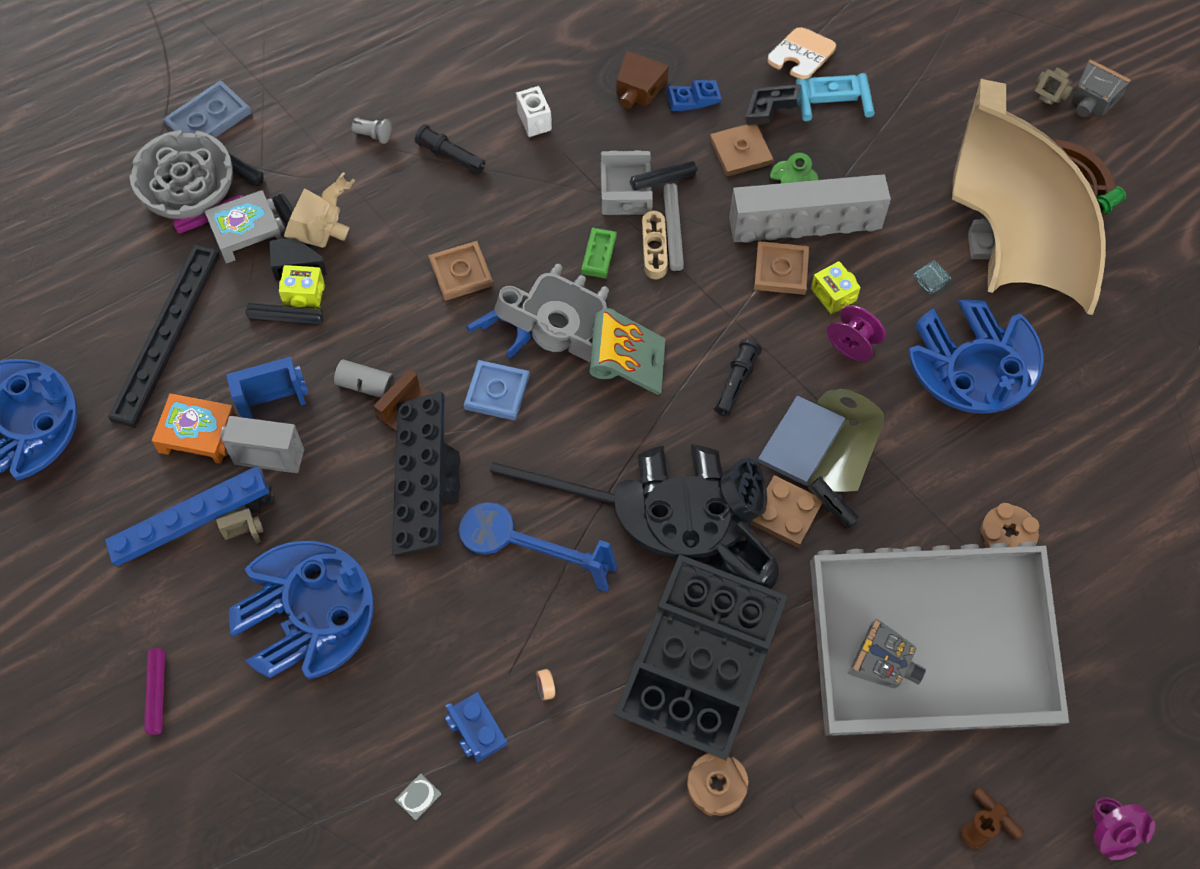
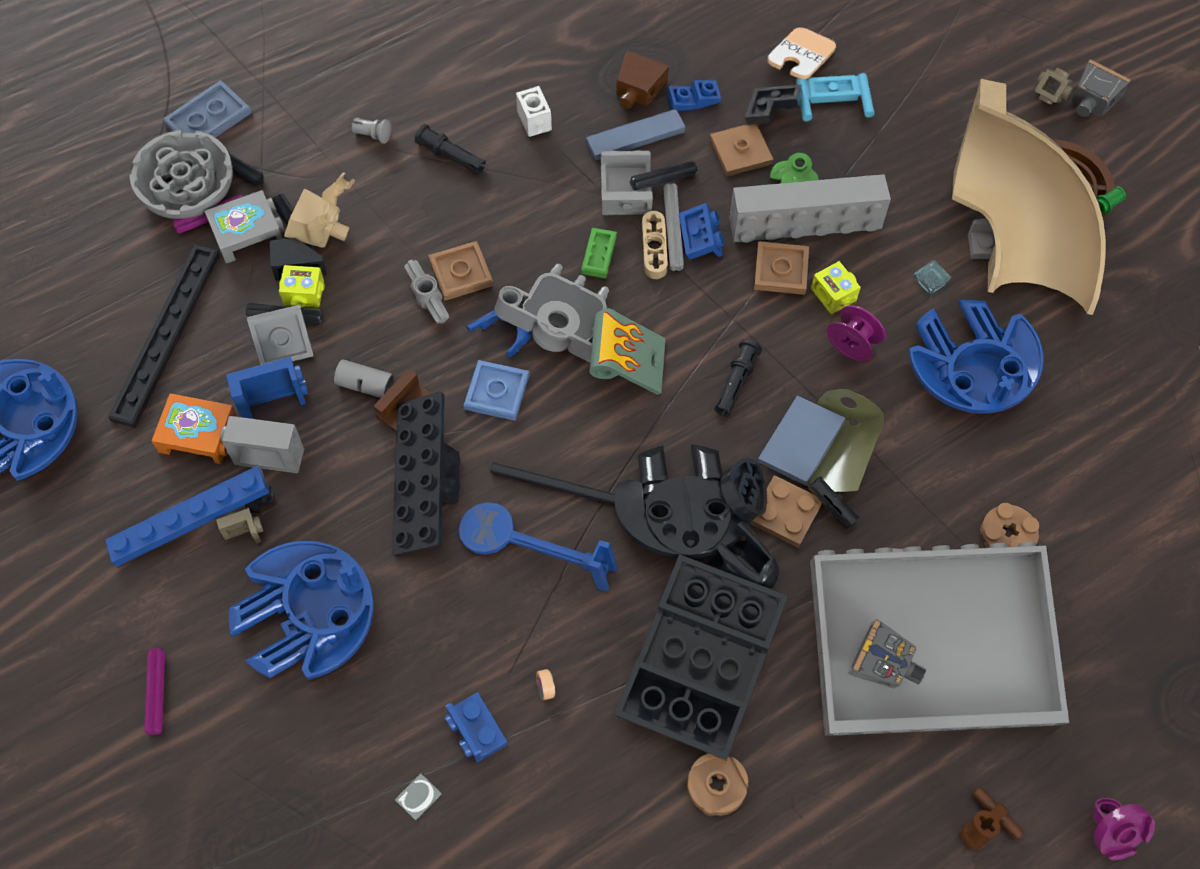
(280, 335): none -> light grey tile
(430, 300): none -> light grey axle
(636, 133): none -> sand blue tile
(701, 231): none -> blue bracket

